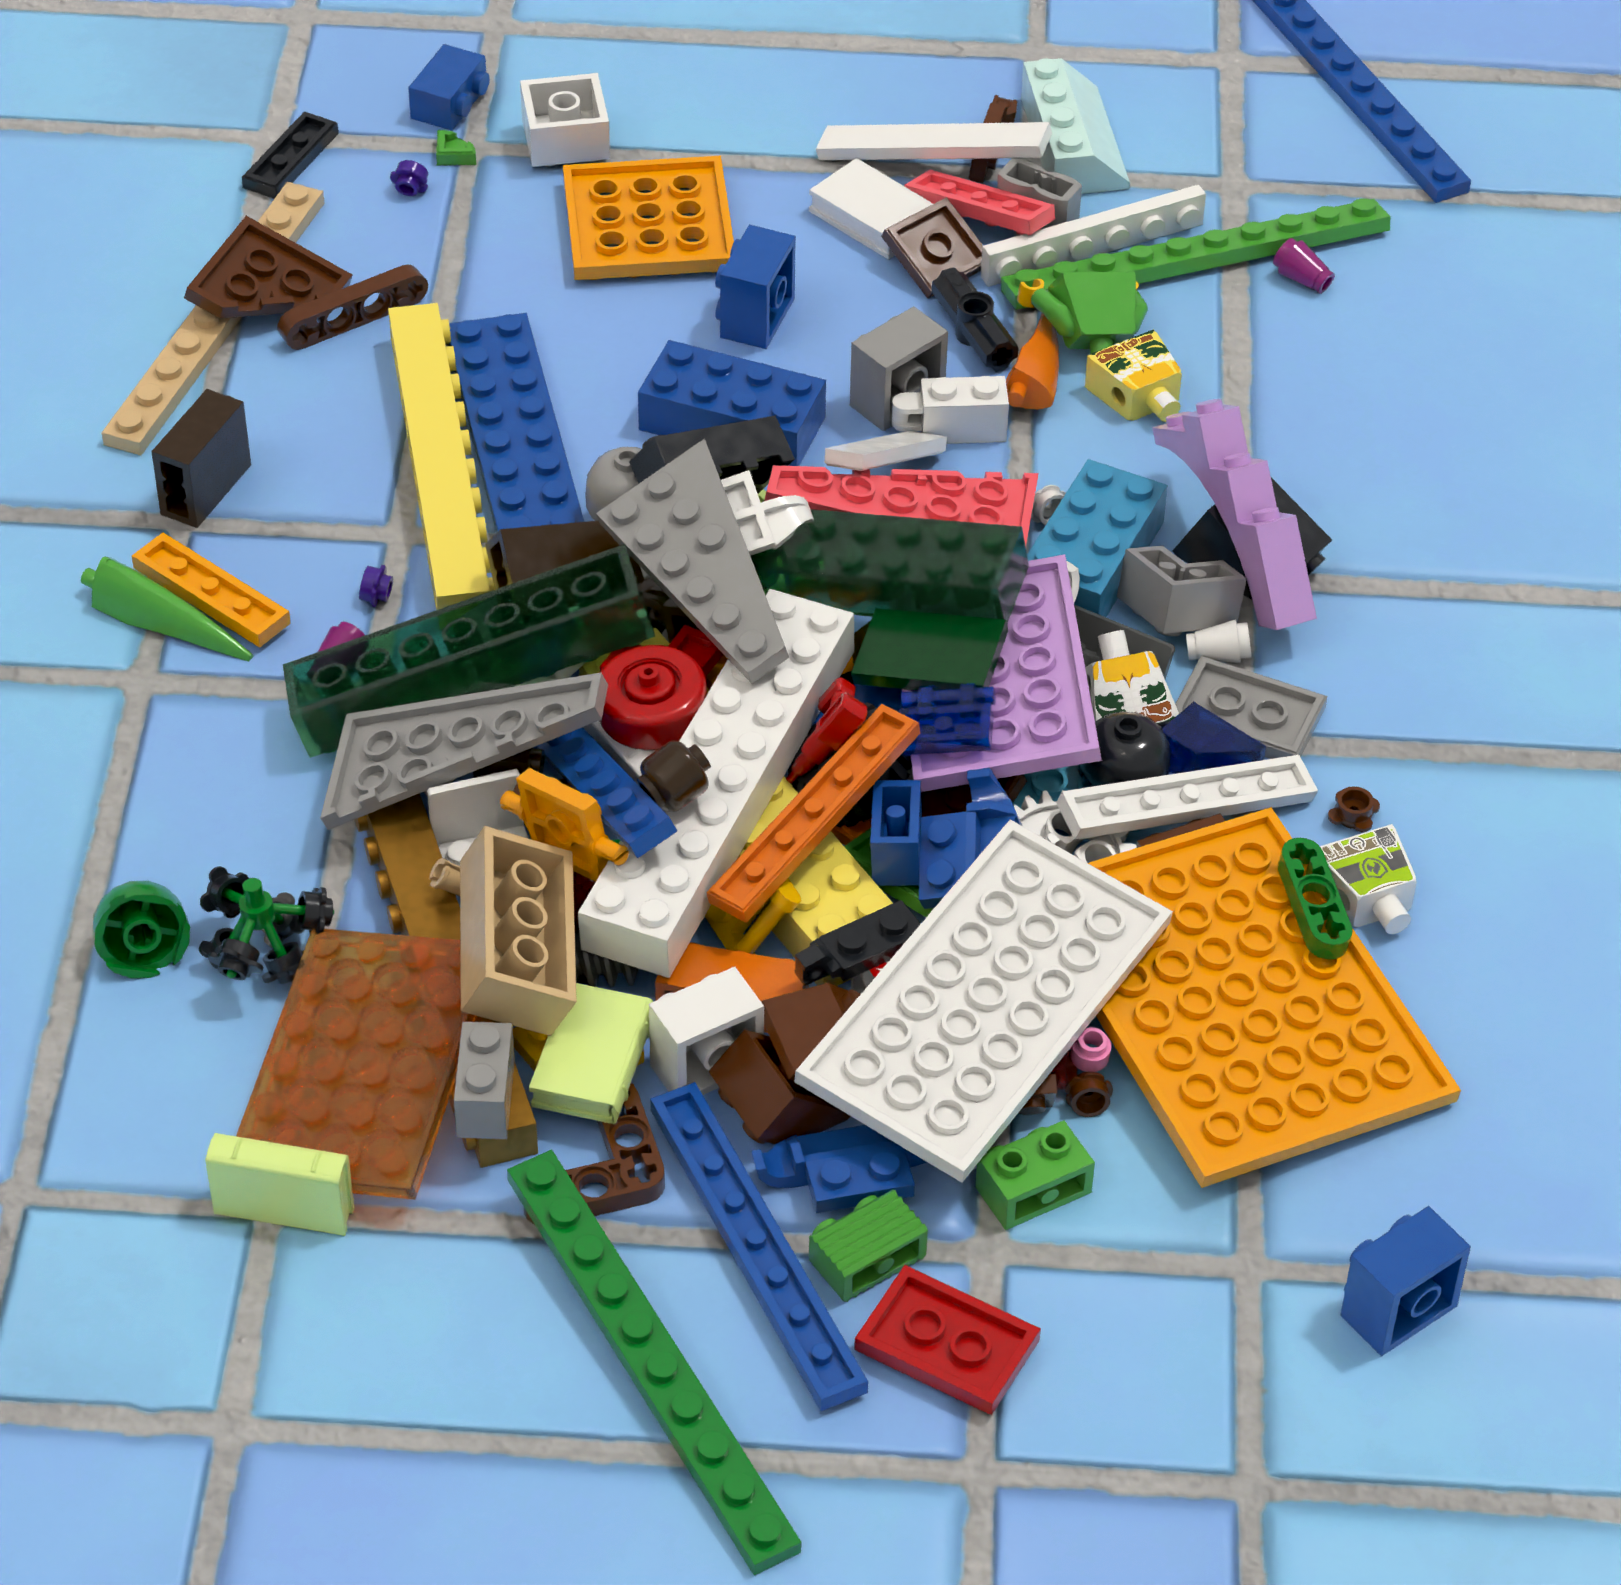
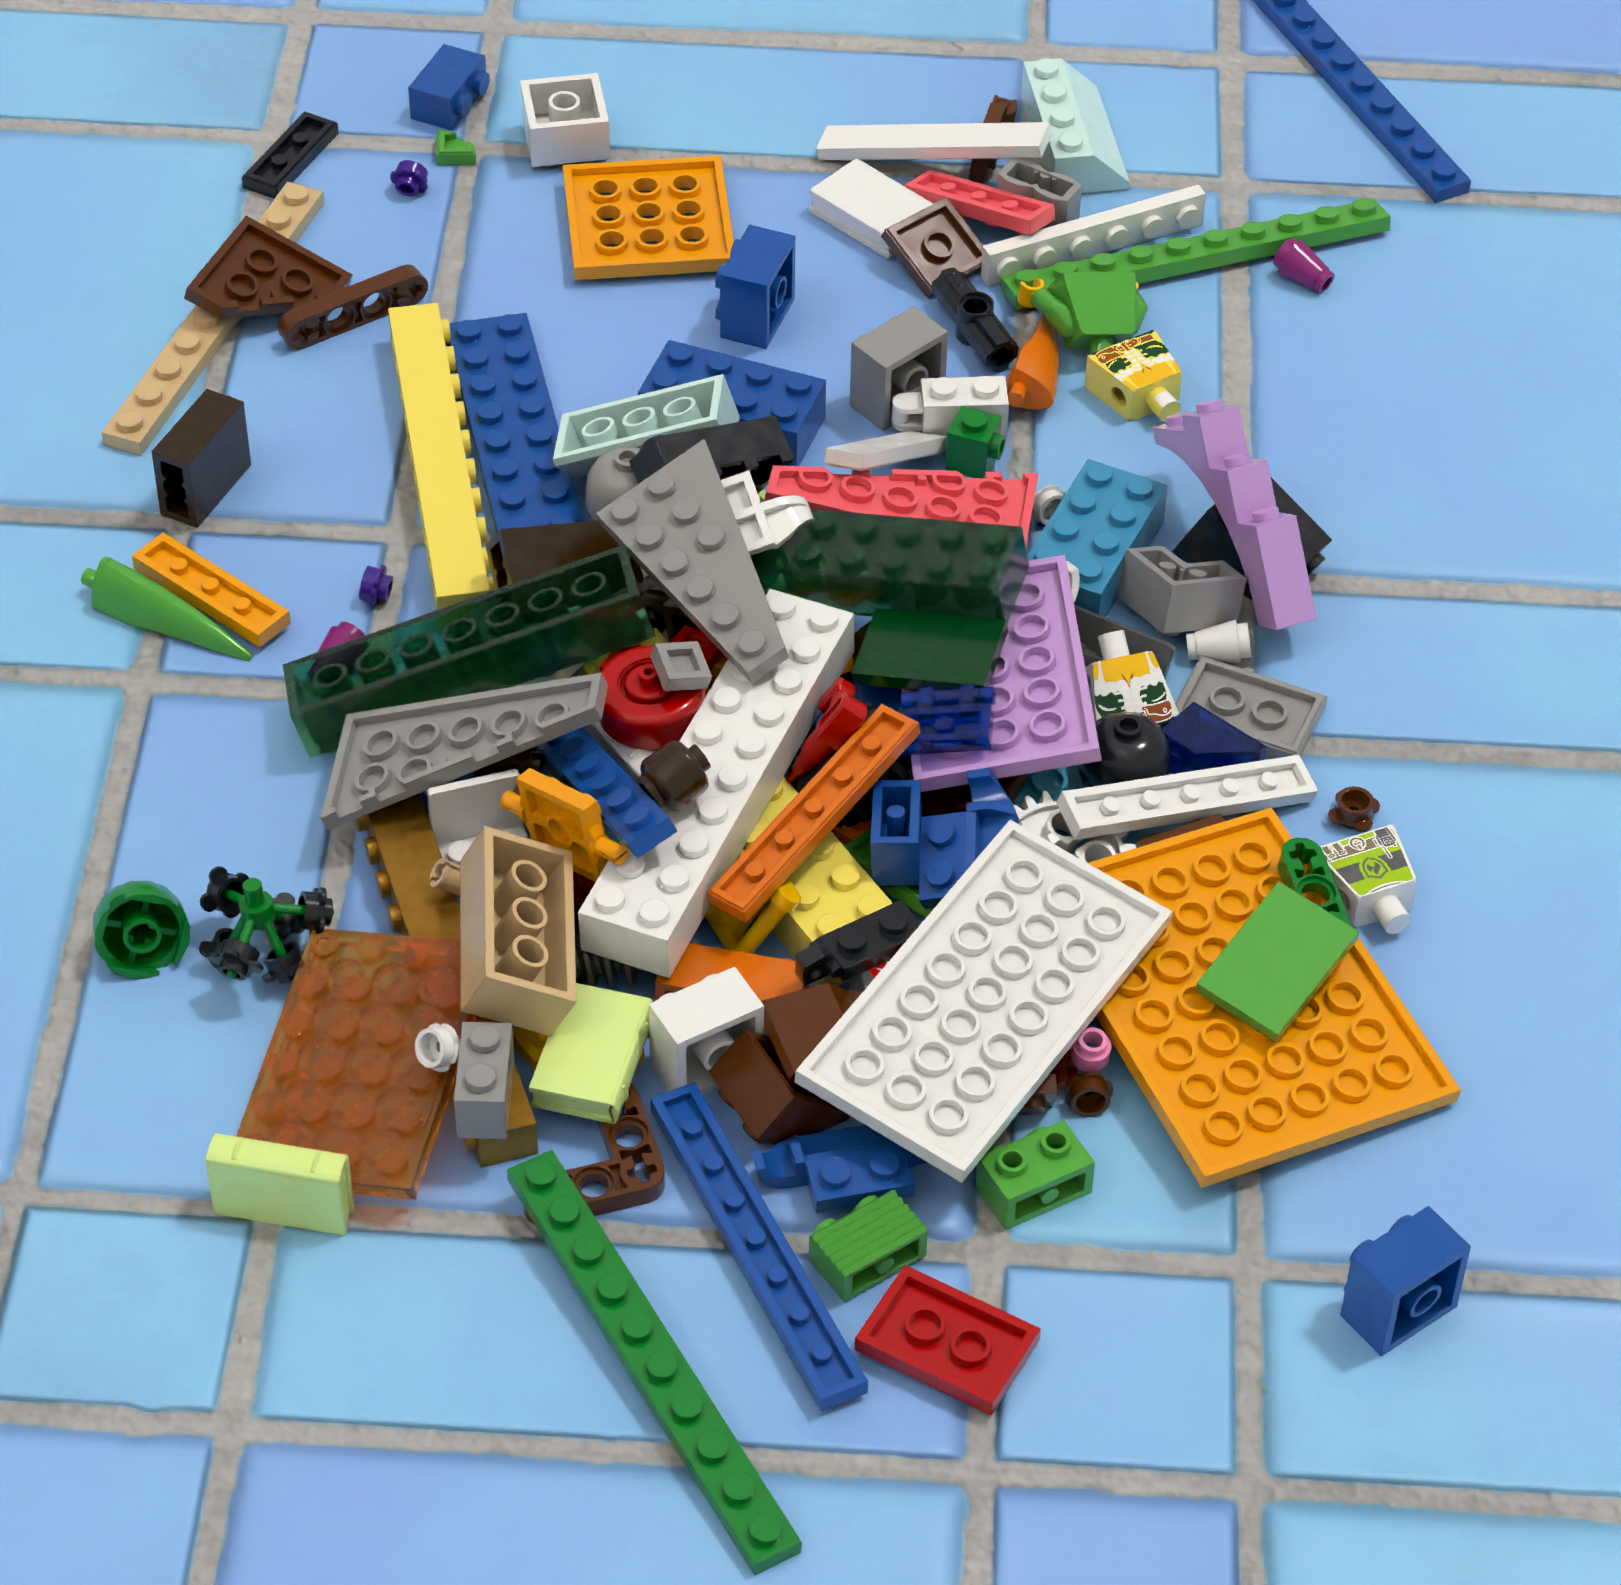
(437, 1047): none -> white plate
(633, 420): none -> light aqua slope
(680, 666): none -> light grey plate
(974, 442): none -> green brick
(1277, 961): none -> bright green tile

